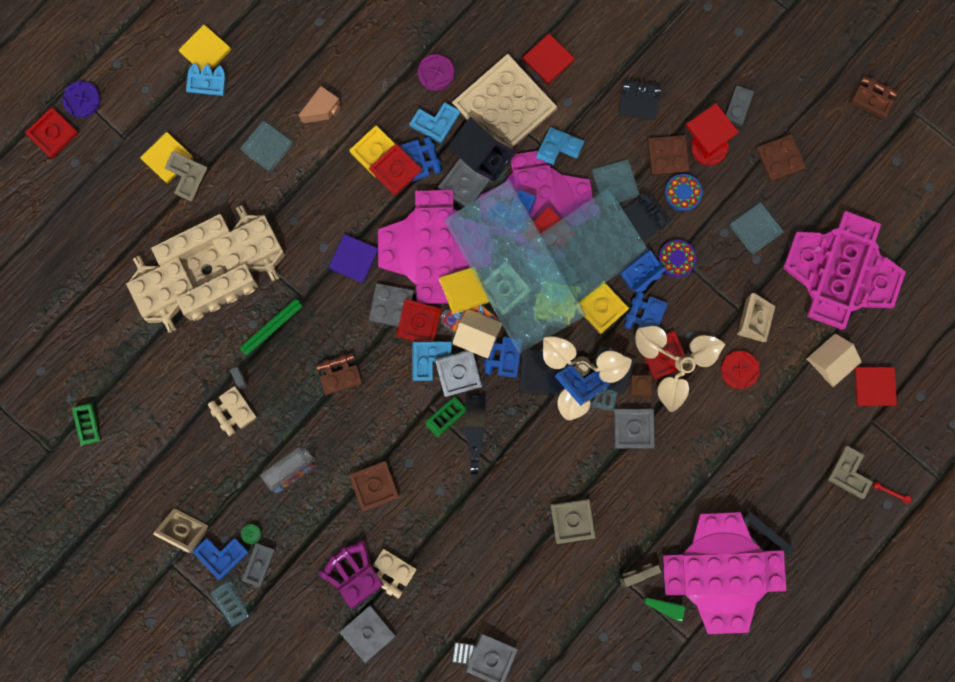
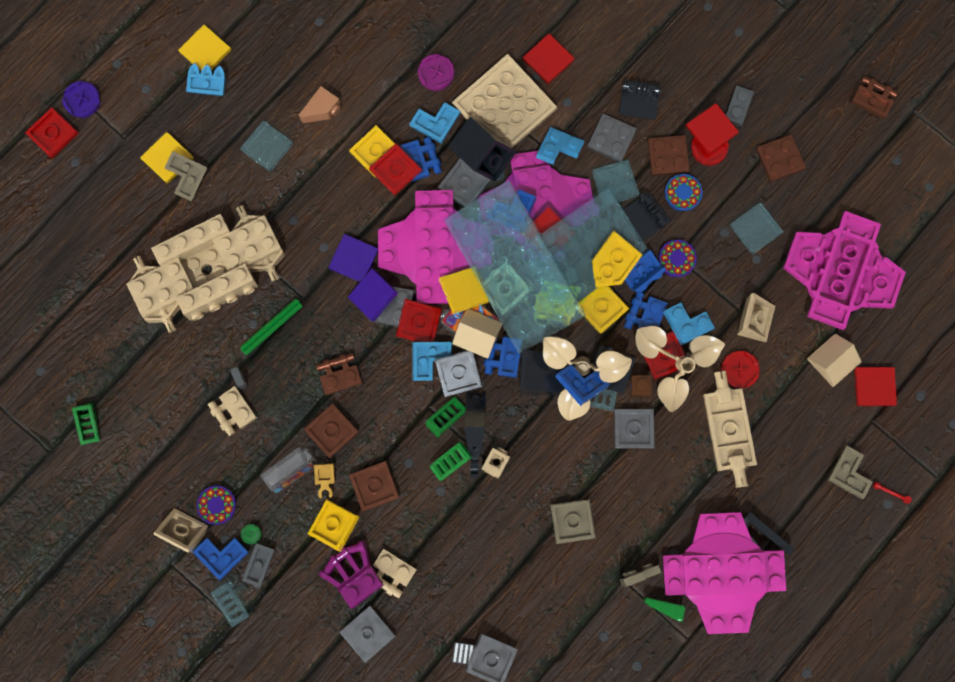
(216, 505): none -> tile
(325, 476): none -> pearl gold plate
(331, 431): none -> copper plate
(333, 525): none -> yellow tile
(373, 295): none -> dark purple tile
(440, 467): none -> green slope
(491, 469): none -> tan brick
(611, 138): none -> flat silver plate
(614, 261): none -> yellow tile
(684, 327): none -> dark azure plate
(730, 429): none -> tan plate

